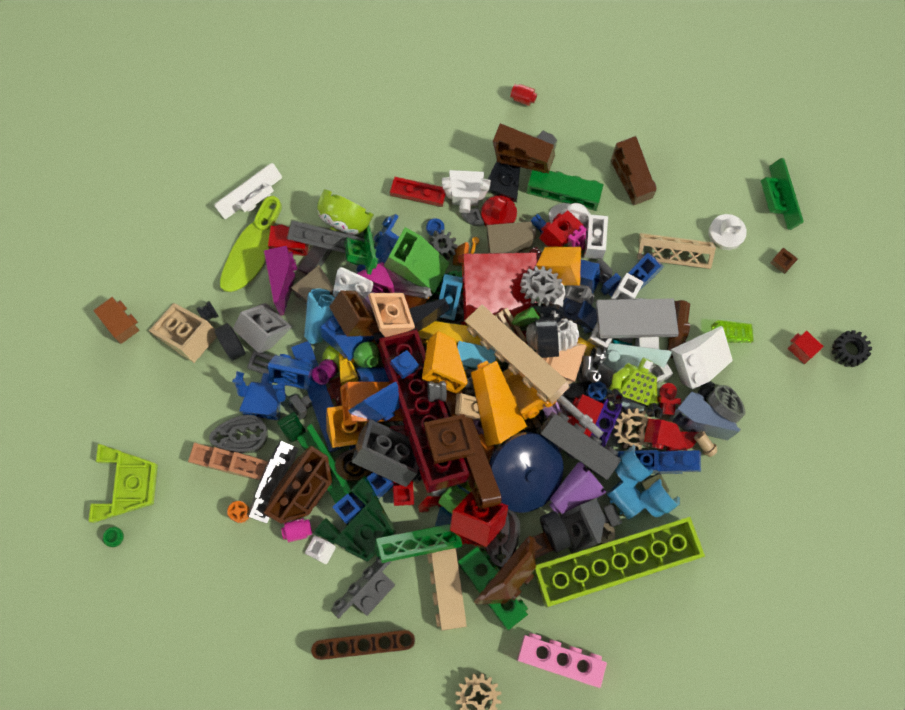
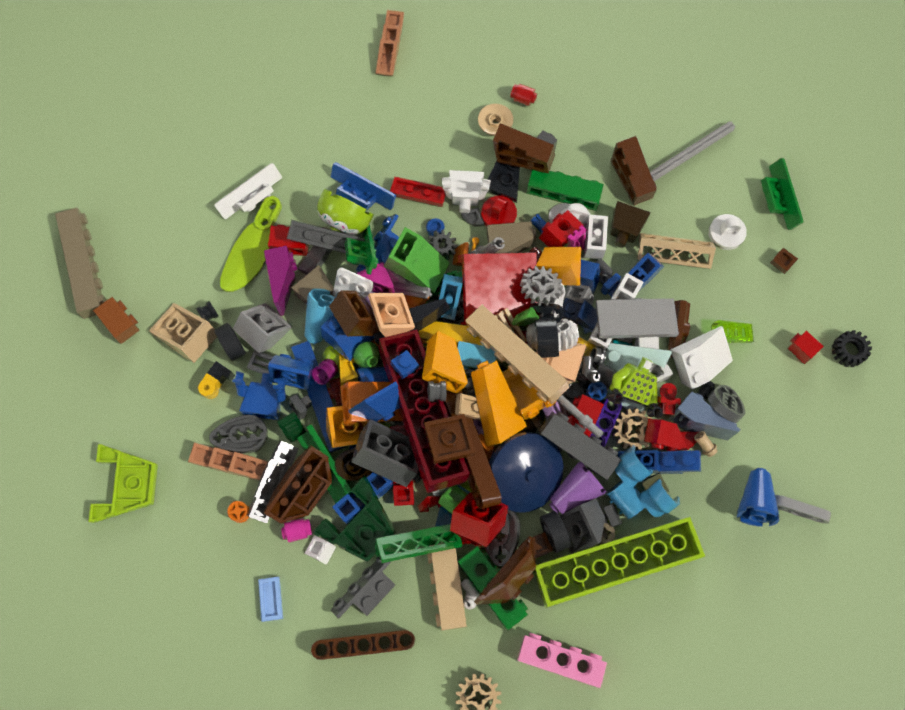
(80, 261): none -> dark tan brick
(113, 537): green plate -> none
(214, 379): none -> leg
(270, 599): none -> light blue tile
(360, 189): none -> blue bracket
(390, 43): none -> nougat slope
(471, 593): none -> white arm
(490, 248): none -> light grey pin
(494, 113): none -> tan dish
(627, 223): none -> dark brown torso
(692, 150): none -> light grey axle
(759, 500): none -> blue cone
(802, 509): none -> light grey beam

